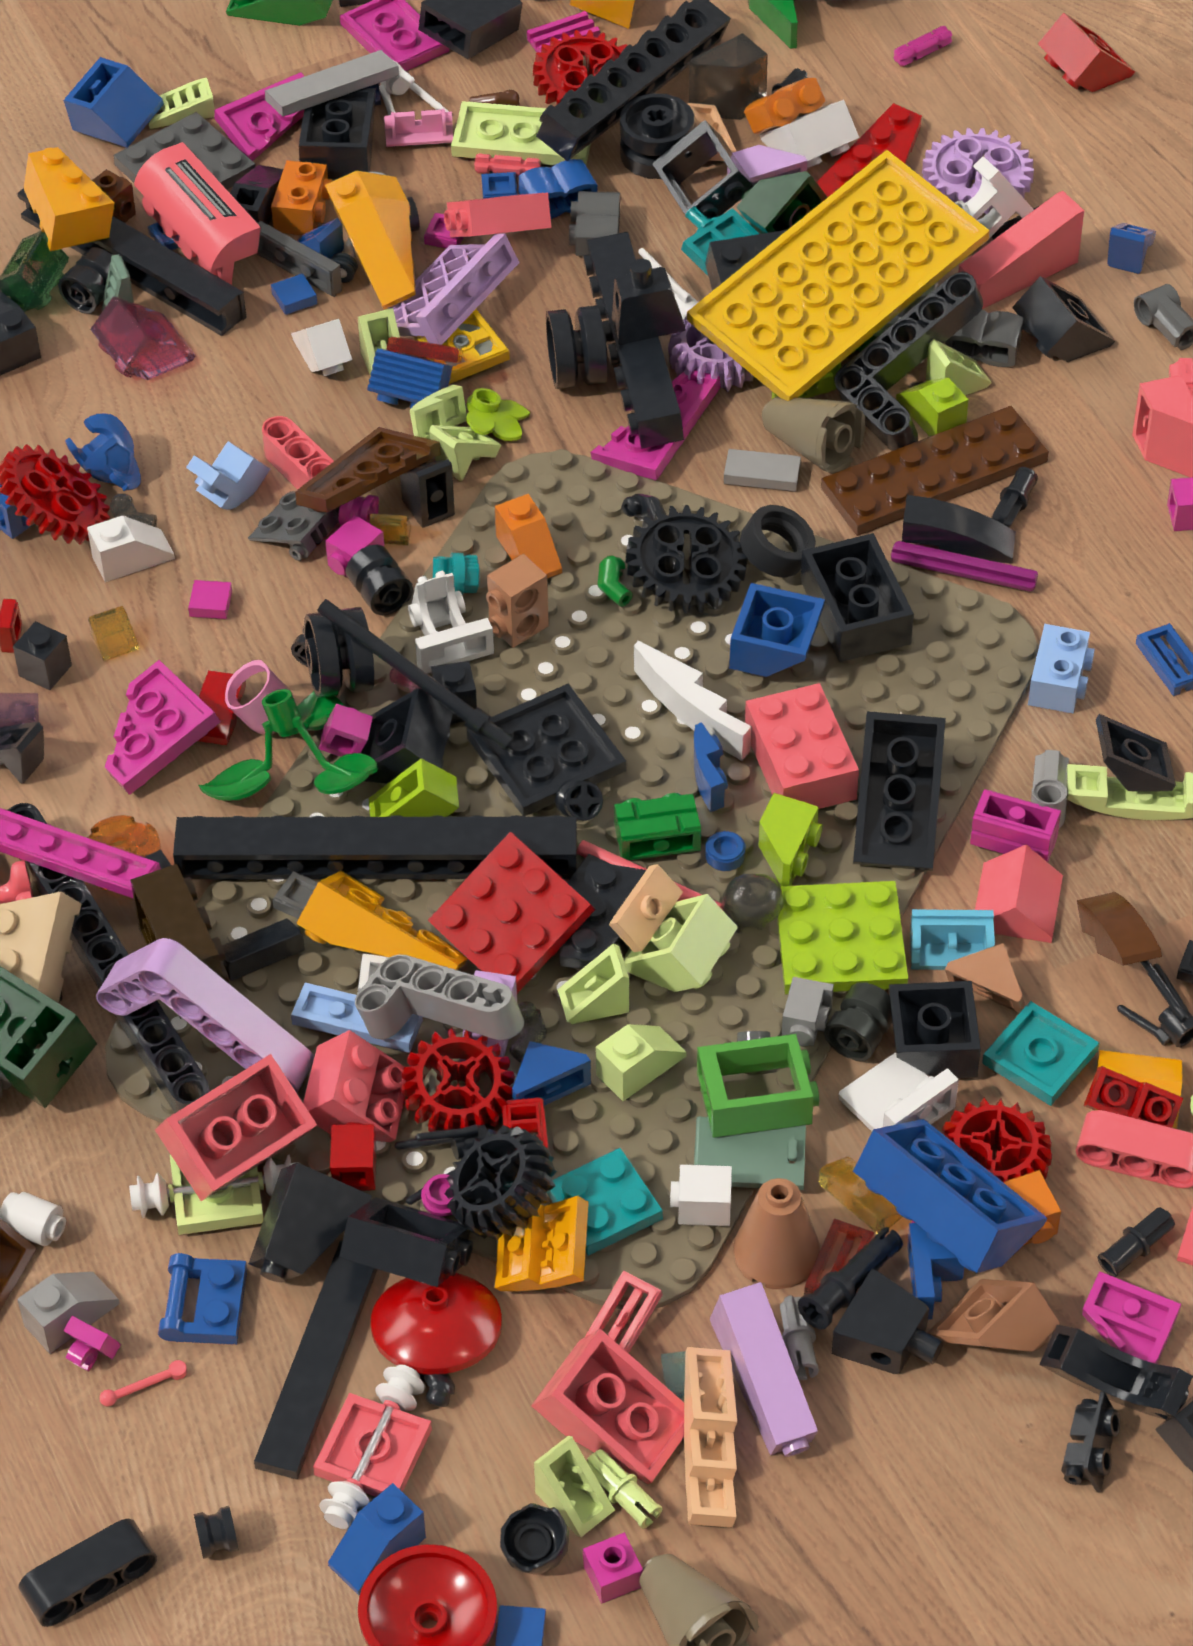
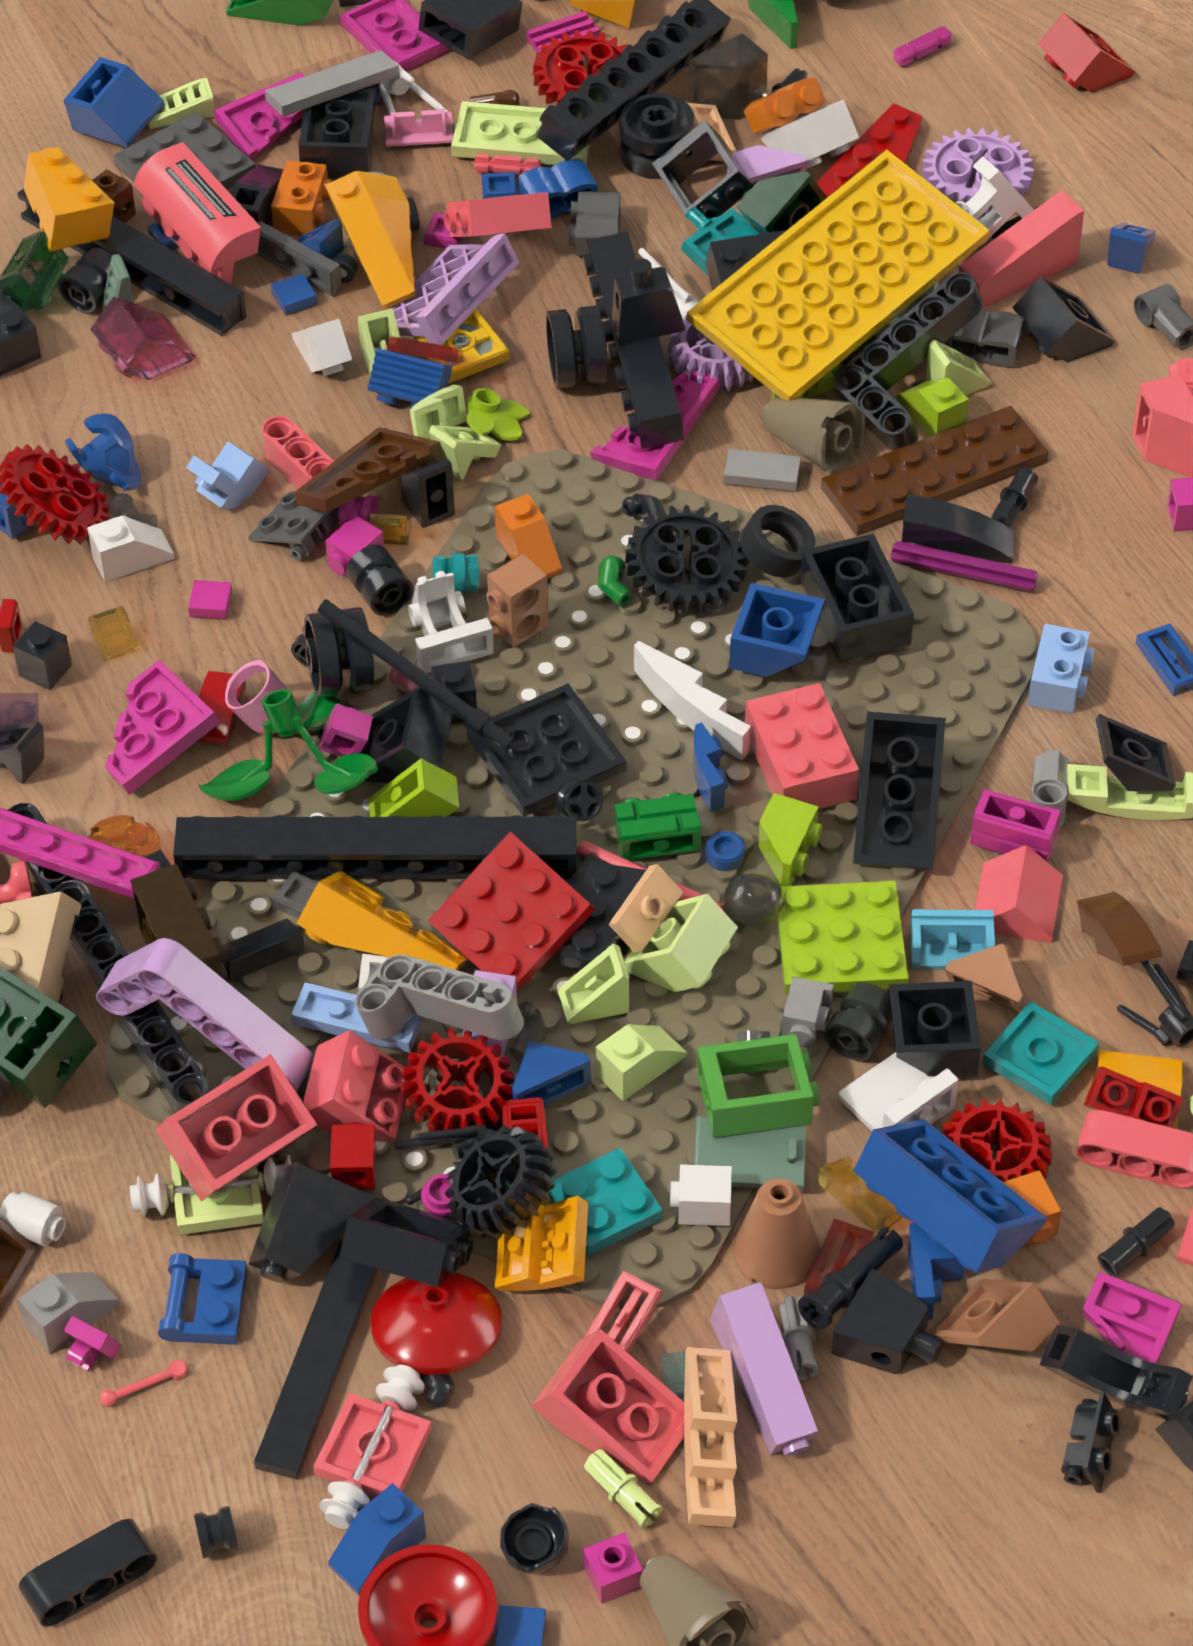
(571, 1487): yellowish green slope -> none

